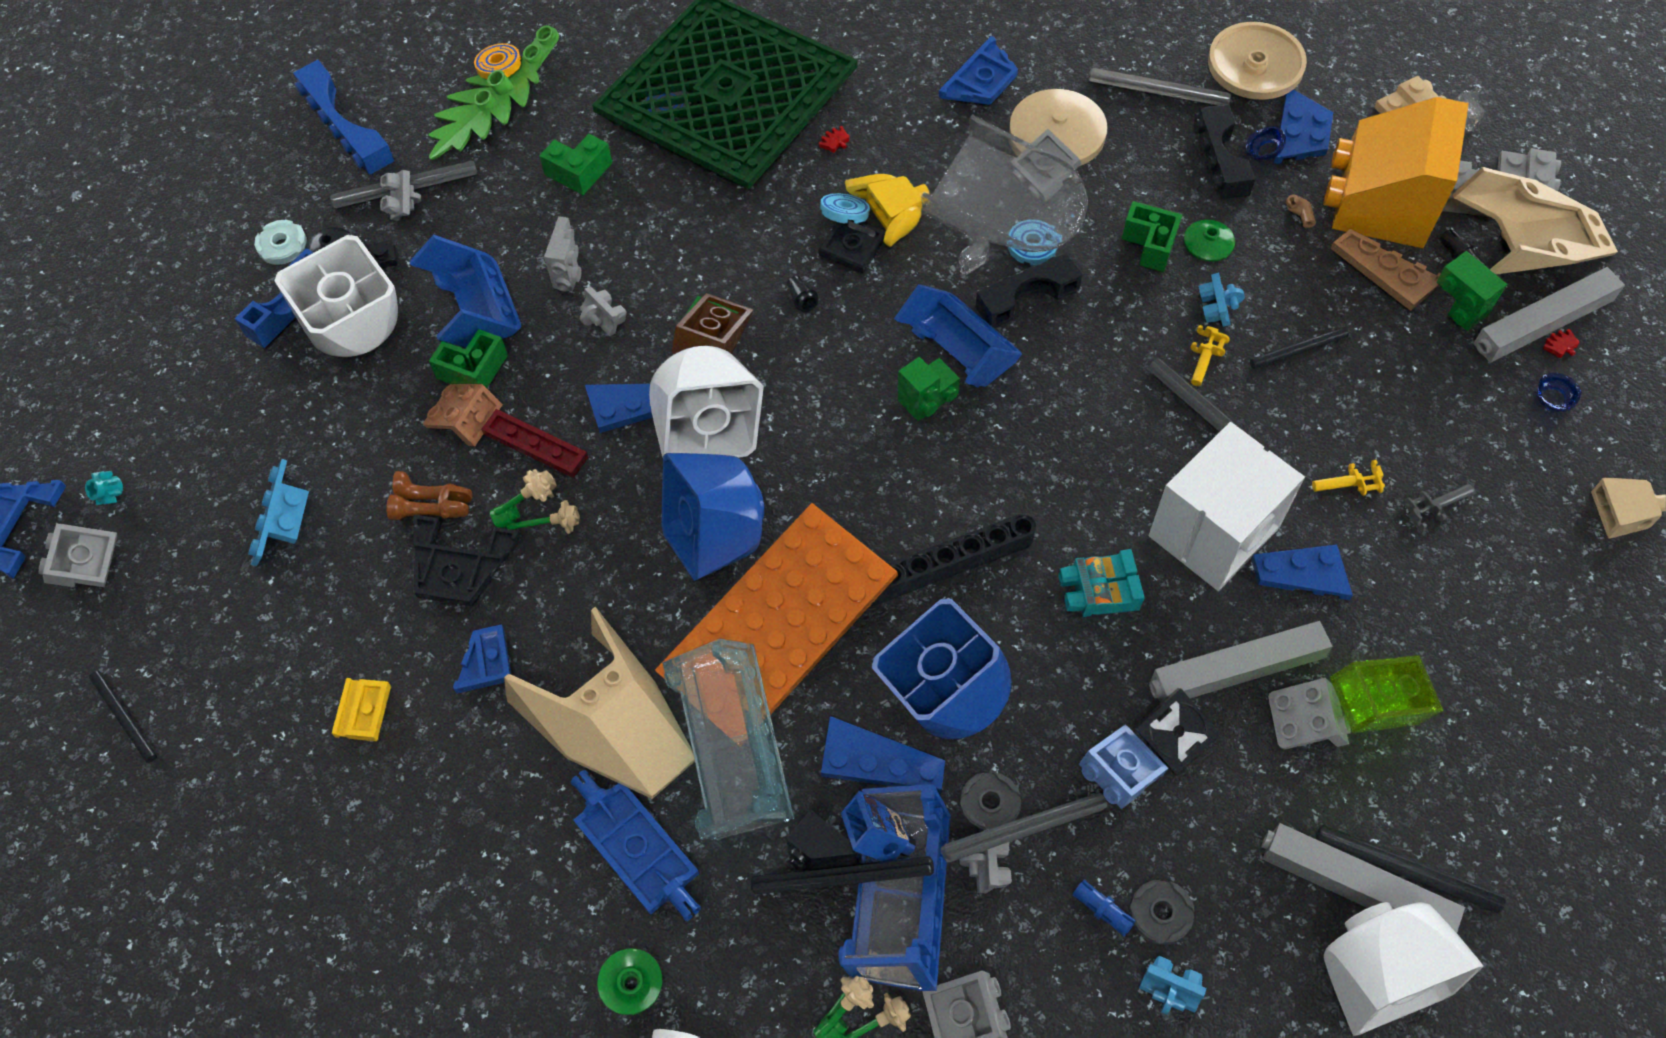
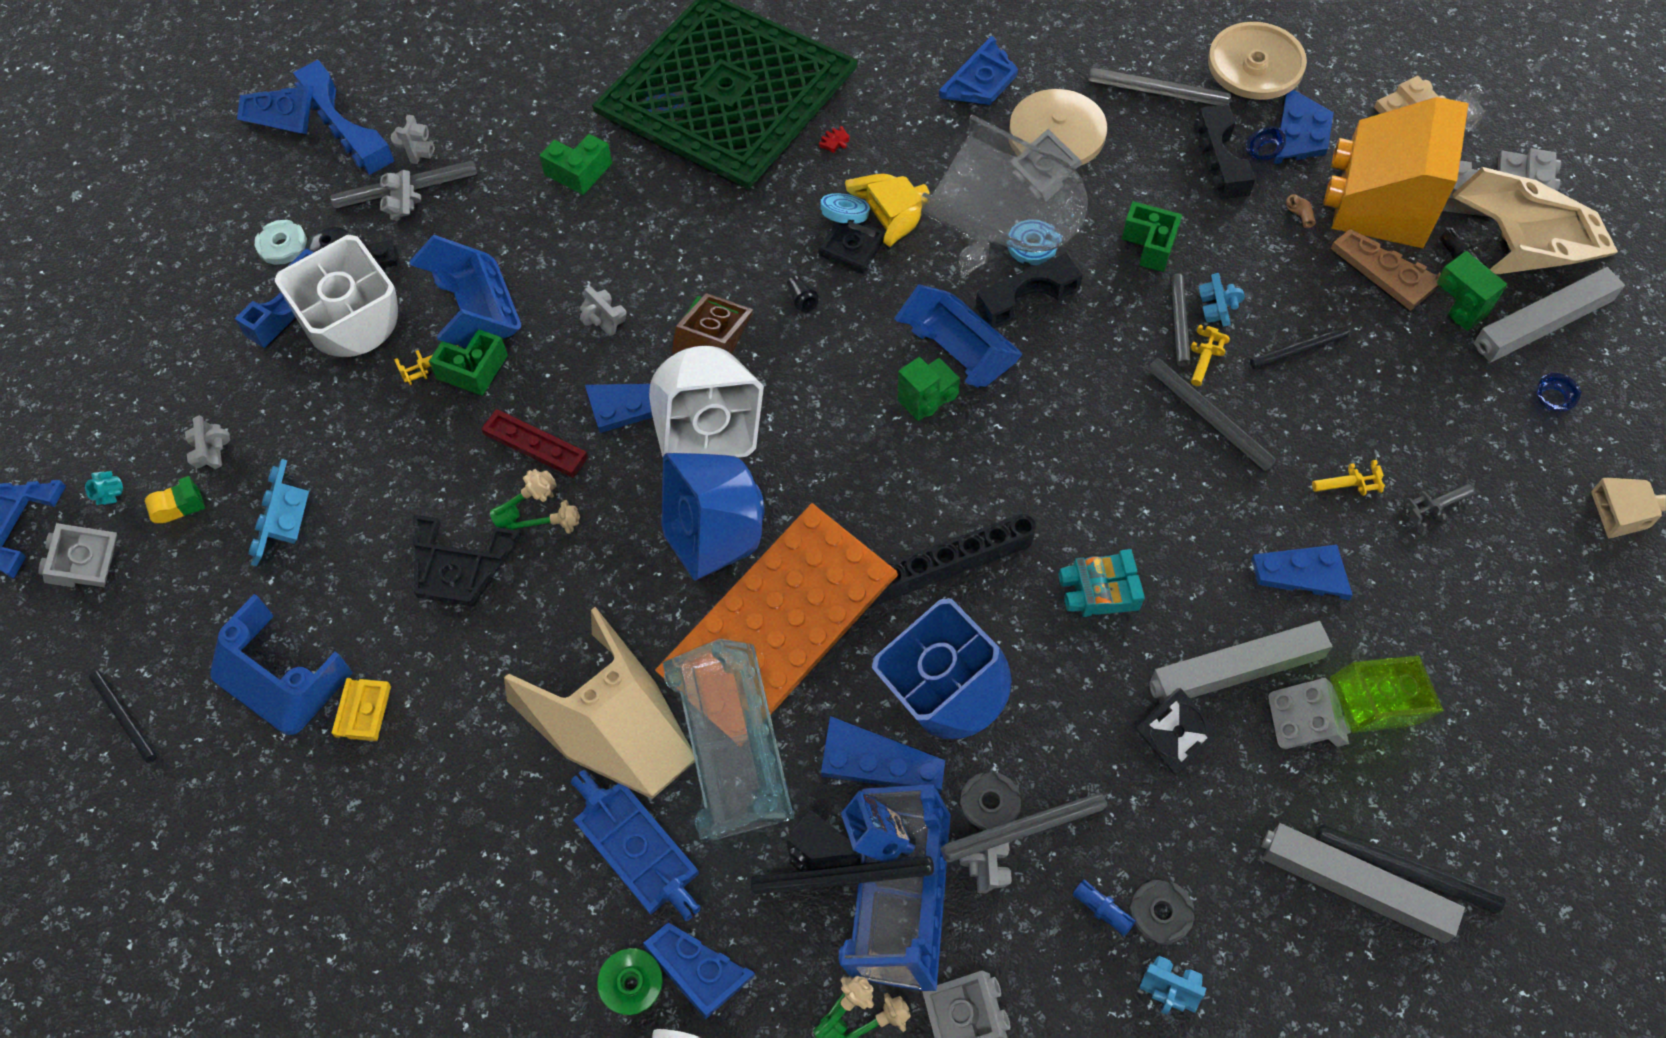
(174, 501): none -> leg
(208, 441): none -> light grey hips
(279, 109): none -> blue wing
(281, 702): none -> blue windscreen
(413, 140): none -> light grey hips
(423, 364): none -> yellow piece
(450, 499): dark orange piece -> none
(463, 410): nougat bracket -> none
(485, 661): blue wing -> none
(493, 99): bright green plant -> none
(497, 57): light orange tile -> none
(562, 257): light grey plate -> none
(697, 971): none -> blue wing
(1122, 766): medium blue plate -> none
(1180, 320): none -> dark grey piece
(1209, 240): green dish -> none
(1224, 505): white piece -> none
(1396, 964): white piece -> none
(1561, 343): red piece -> none

